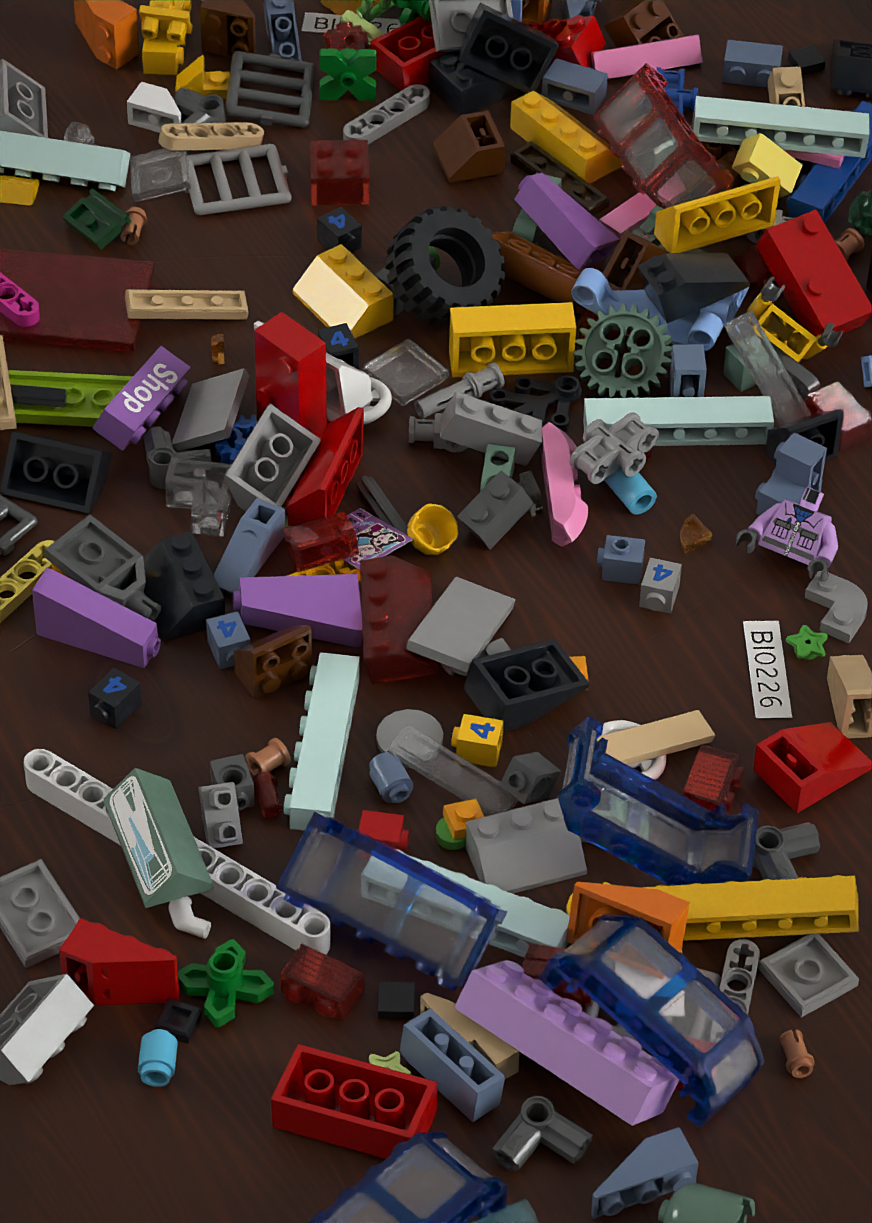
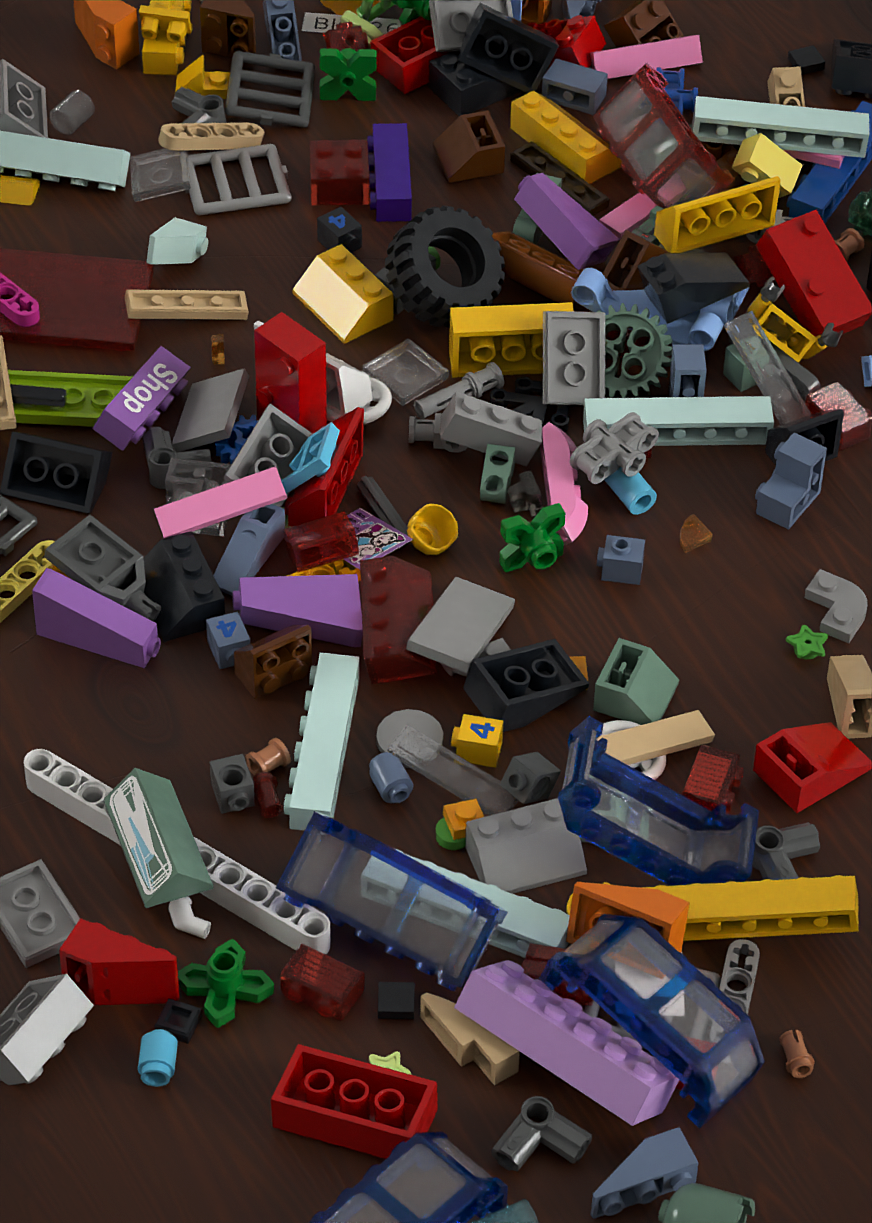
(72, 112): none -> clear piece
(79, 133): clear tile -> none
(96, 219): dark green plate -> none
(114, 698): black brick -> none
(138, 220): nougat pin -> none
(152, 107): white slope -> none
(177, 243): none -> light aqua slope
(220, 815): light grey hips -> none
(221, 503): none -> bright pink tile
(313, 457): none -> medium azure wing
(341, 344): black brick -> none
(385, 828): red brick -> none
(391, 172): none -> dark purple brick
(412, 102): light grey beam -> none
(453, 1063): sand blue brick -> none
(495, 509): dark grey brick -> none
(534, 540): none -> green plant
(573, 357): none -> light grey tile
(634, 684): none -> sand green slope
(660, 585): light grey brick -> none
(750, 62): sand blue brick -> none
(767, 669): white sticker -> none
(796, 532): torso -> none
(808, 973): light grey tile -> none

